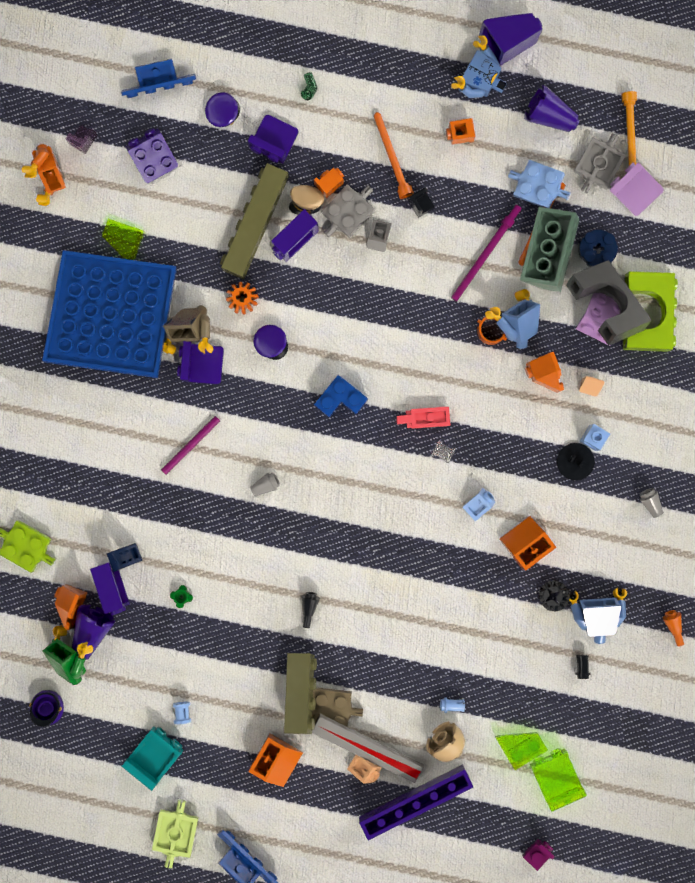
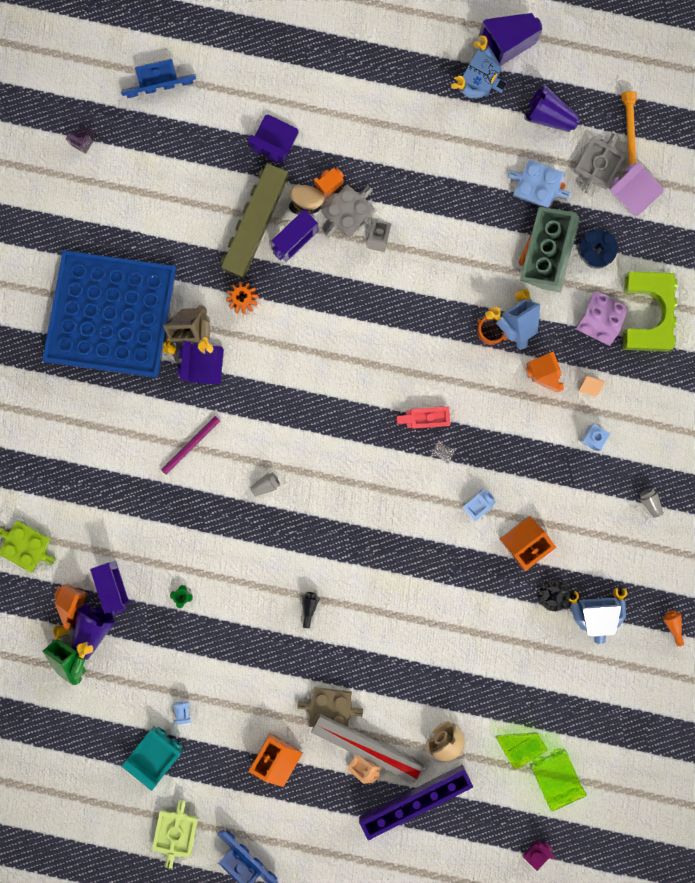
(46, 708): dark purple piece -> none
(48, 170): orange torso -> none
(123, 238): clear neon green wing -> none
(124, 557): dark blue plate -> none
(151, 155): bracket -> none
(222, 110): dark purple piece -> none
(271, 342): dark purple piece -> none
(299, 693): olive brick -> none
(311, 87): clear green arm -> none
(340, 393): blue brick -> none
(404, 189): orange piece -> none
(421, 202): black panel -> none
(452, 705): light blue pin -> none
(465, 126): orange brick -> none
(506, 223): magenta bar -> none
(575, 461): black piece -> none
(582, 667): black pin -> none
(605, 280): dark grey arch -> none

